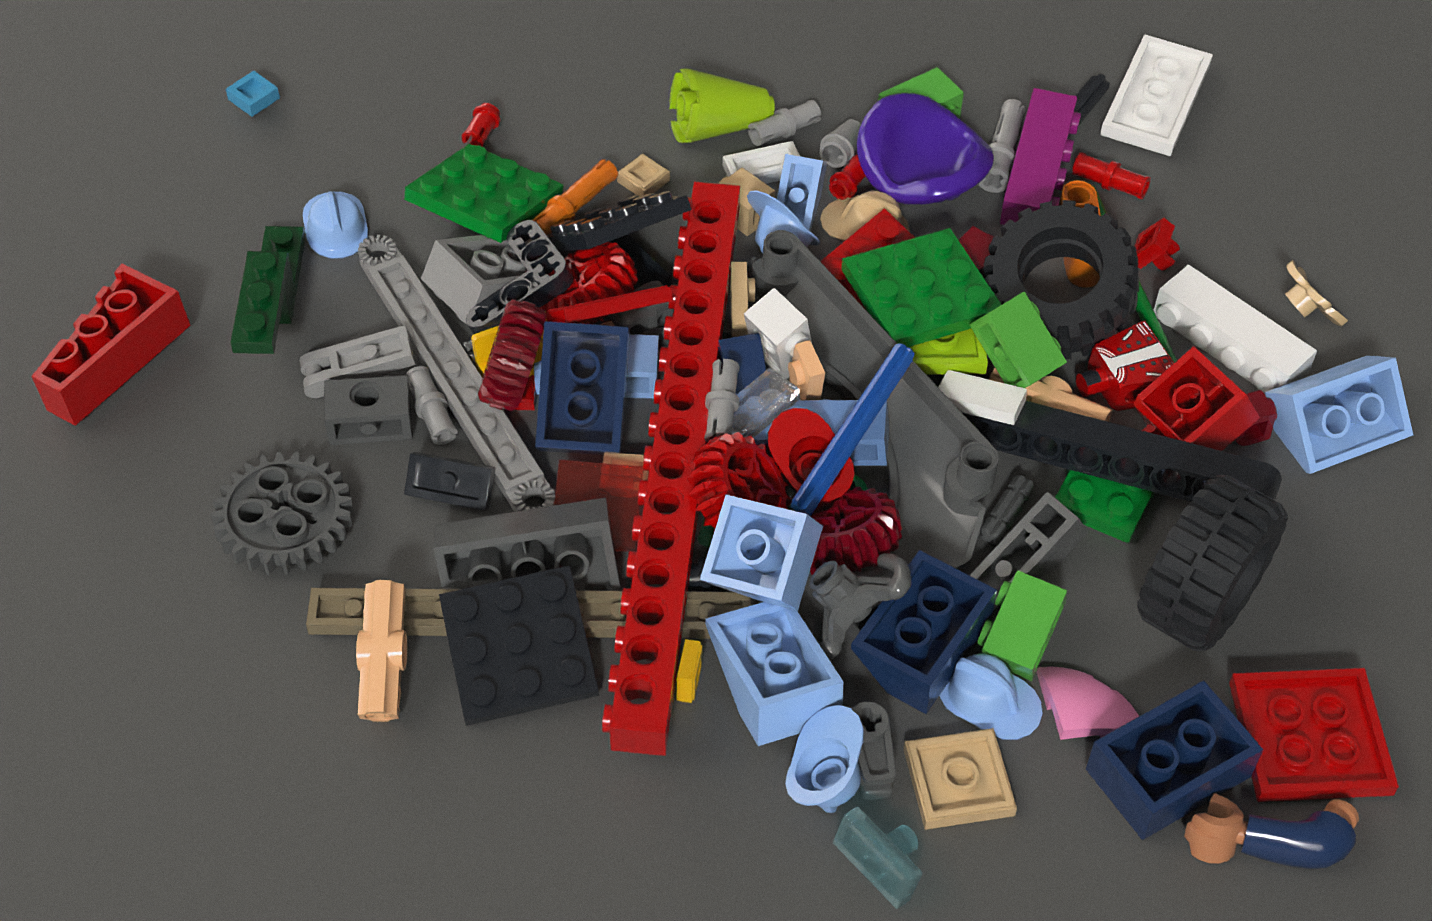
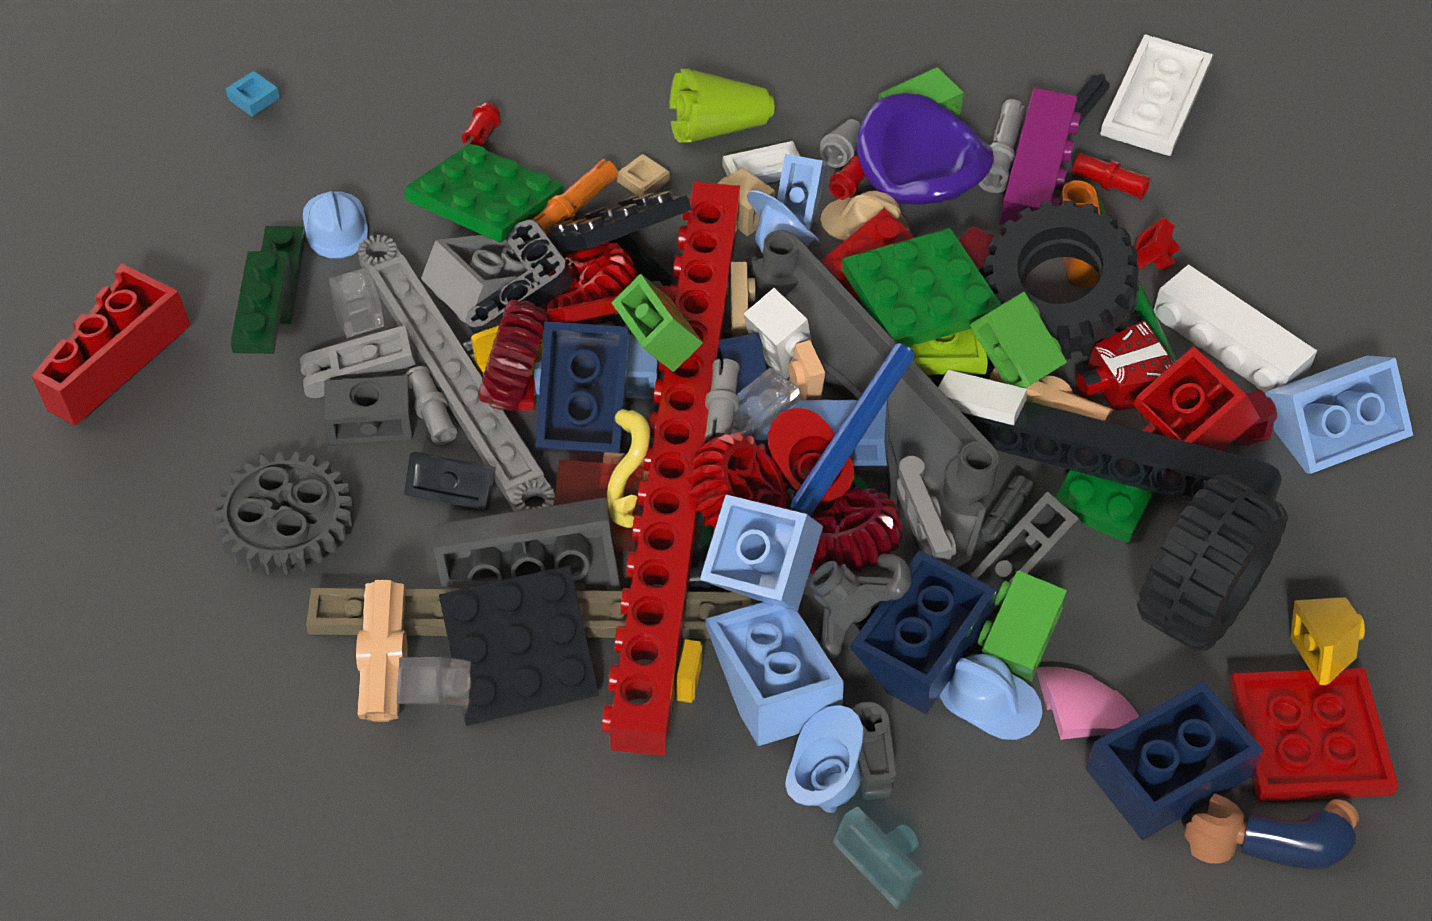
(356, 302): none -> clear brick
(433, 682): none -> clear brick
(619, 506): none -> light yellow animal
(657, 323): none -> bright green brick
(784, 122): light grey pin -> none
(923, 511): none -> light grey plate
(959, 779): tan tile -> none
(1307, 298): tan animal -> none
(1326, 635): none -> yellow slope

